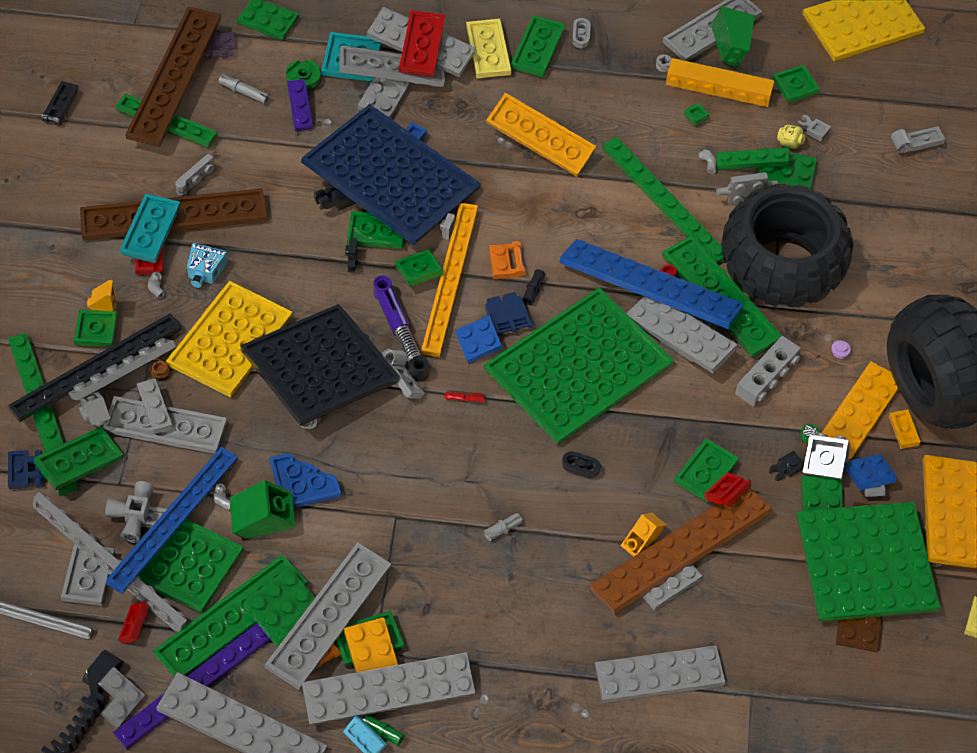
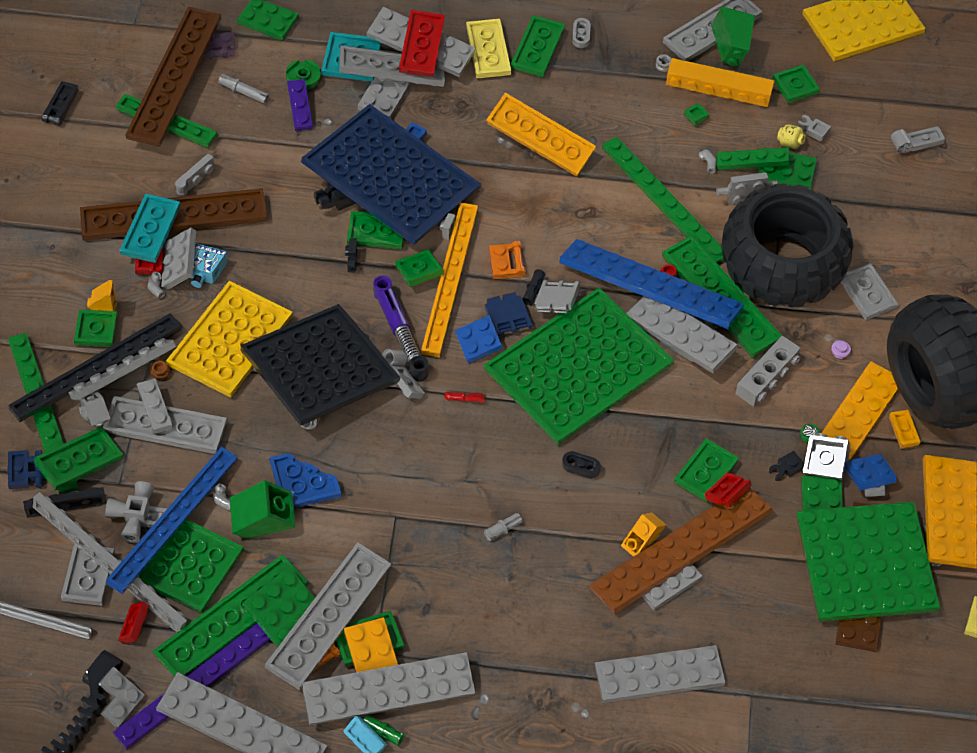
(71, 500): none -> black plate
(178, 259): none -> light grey plate
(556, 296): none -> light grey plate
(868, 292): none -> light grey tile

